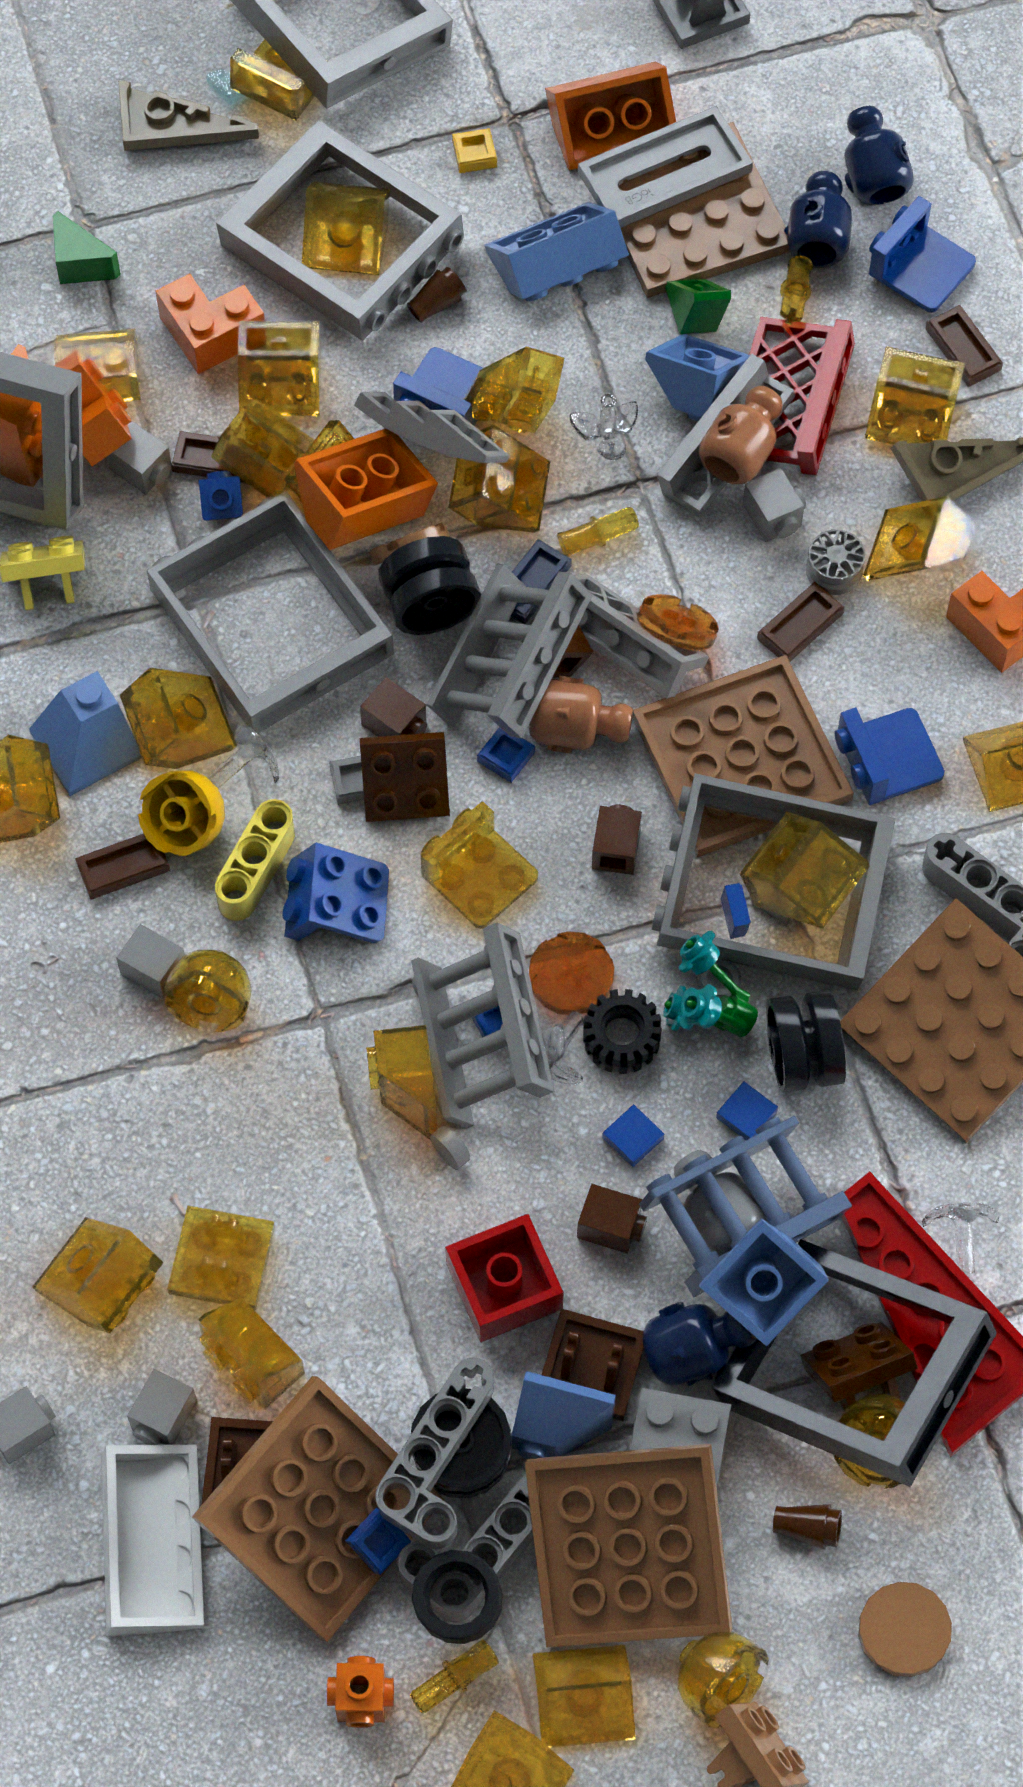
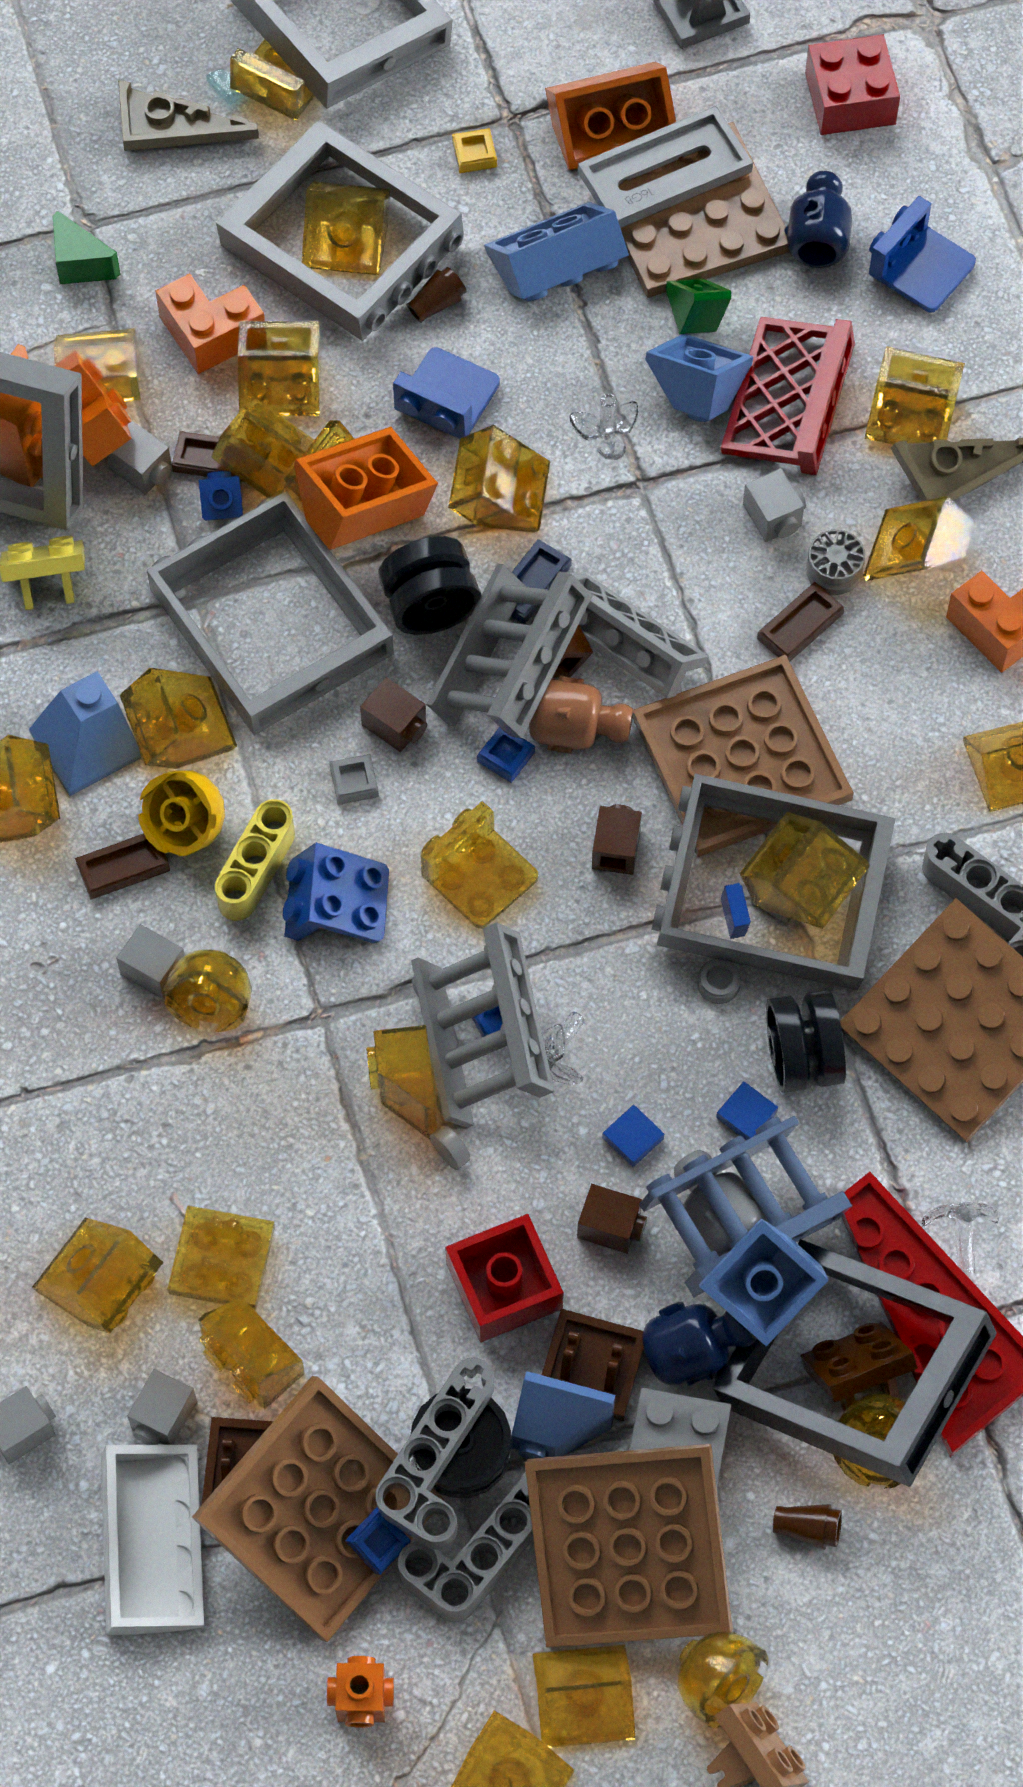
(252, 748): clear plant -> none
(381, 552): medium nougat tile -> none
(404, 776): reddish brown plate -> none
(433, 429): light grey slope -> none
(433, 1570): black tyre -> none
(455, 1676): clear yellow axle -> none
(517, 389): clear yellow slope -> none
(570, 972): clear orange tile -> none
(598, 531): clear yellow axle -> none
(626, 1007): black tyre -> none
(676, 624): clear orange tile -> none
(685, 464): light grey fence -> none
(703, 1005): teal plant -> none
(741, 437): nougat piece -> none
(796, 289): clear yellow axle -> none
(852, 84): none -> brick
(876, 159): dark blue piece -> none
(888, 753): blue bracket -> none
(905, 1629): medium nougat tile -> none
(964, 343): reddish brown tile -> none

